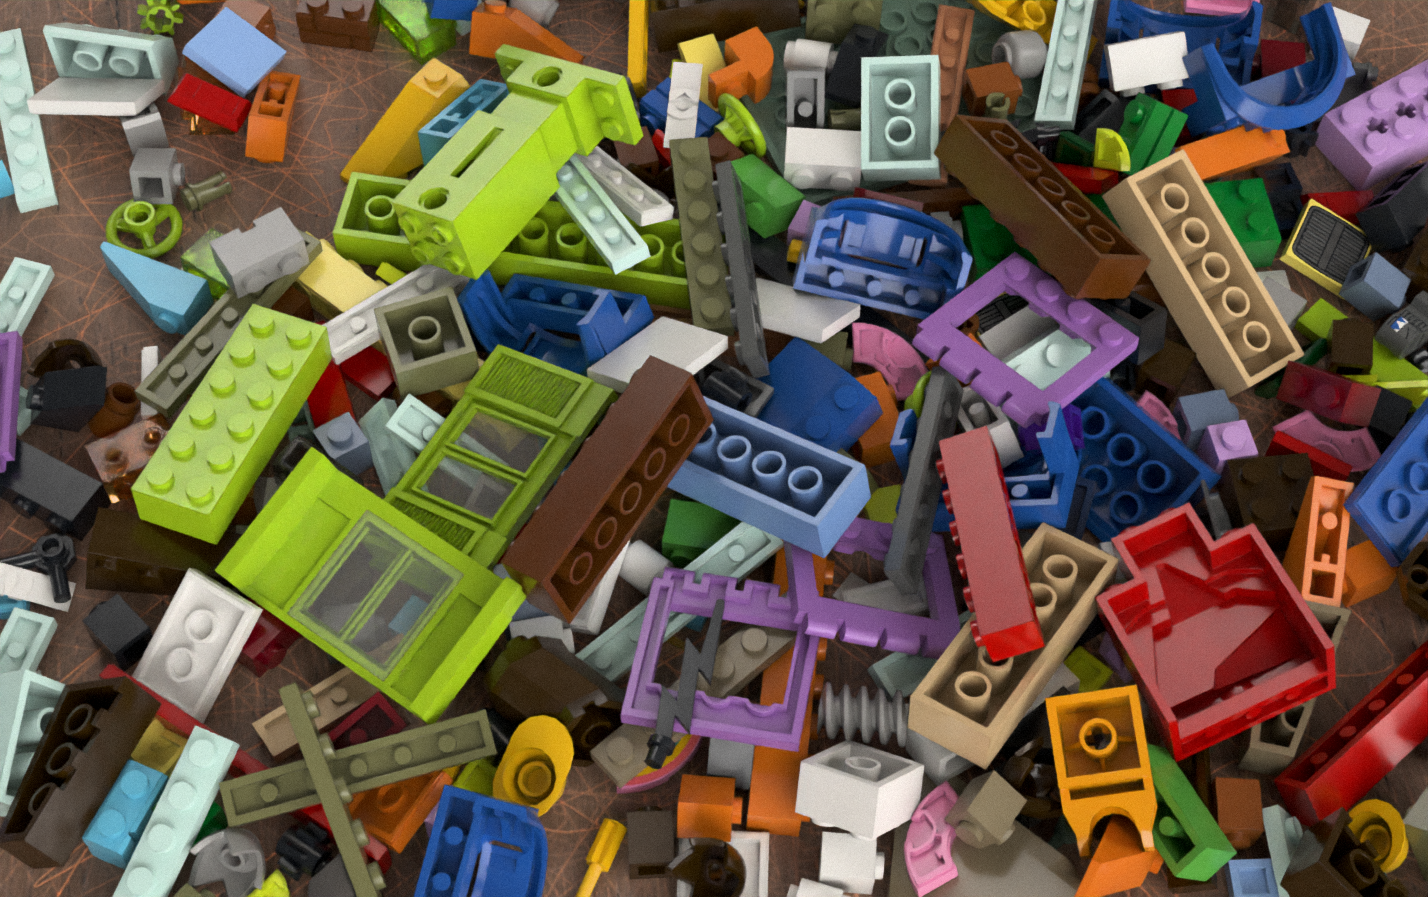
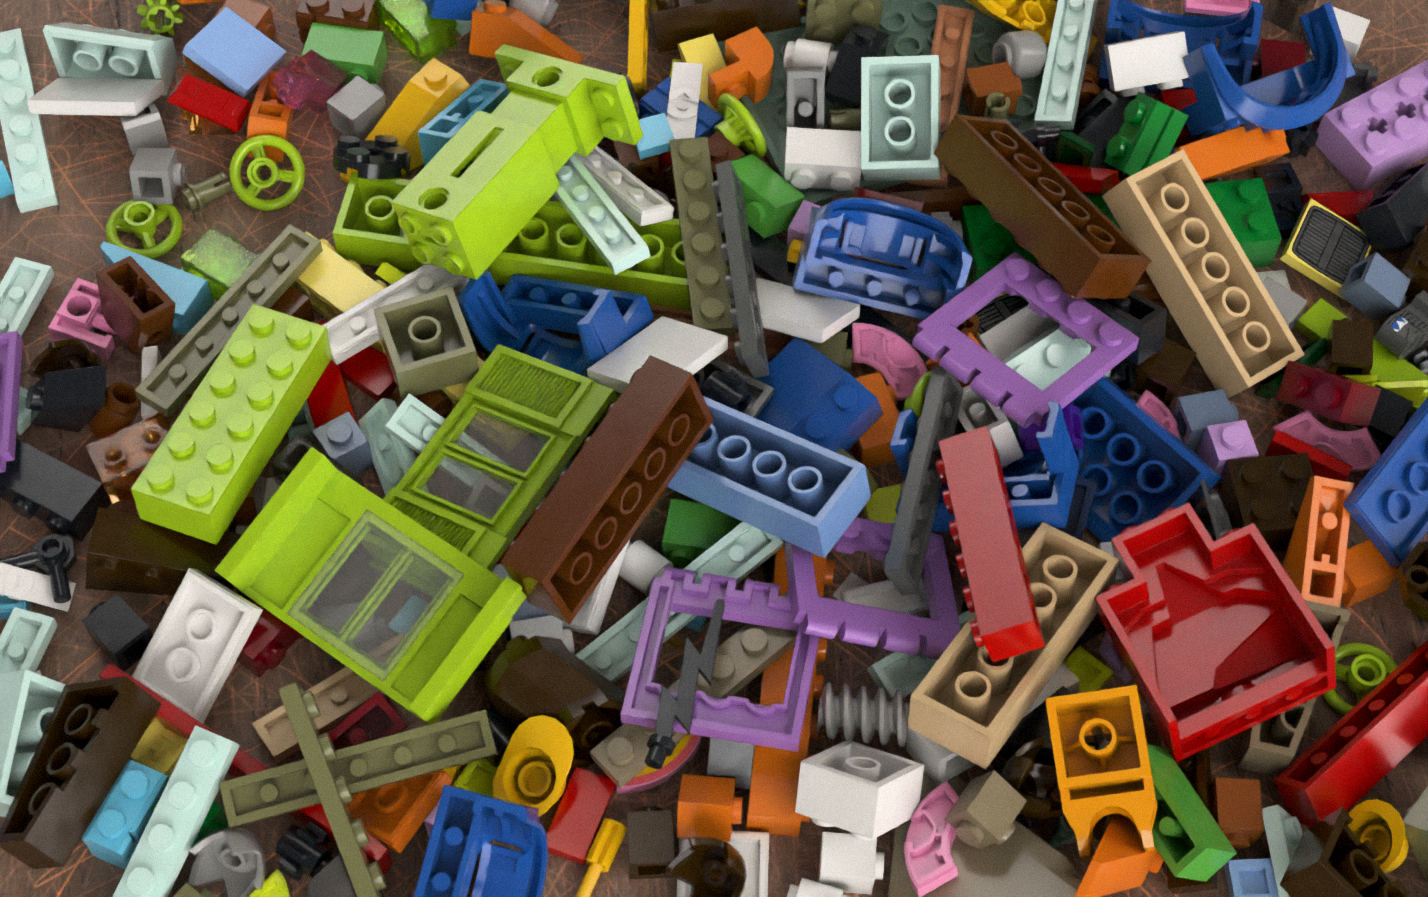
(83, 298): none -> bright pink brick
(142, 316): none -> reddish brown torso
(249, 195): none -> lime piece
(260, 254): light grey brick -> none
(308, 82): none -> clear pink brick
(350, 49): none -> bright green brick
(357, 108): none -> light grey brick
(371, 158): none -> black plate
(580, 815): none -> red tile
(656, 136): none -> medium azure tile
(1110, 151): neon yellow tile -> none
(1370, 663): none -> lime piece

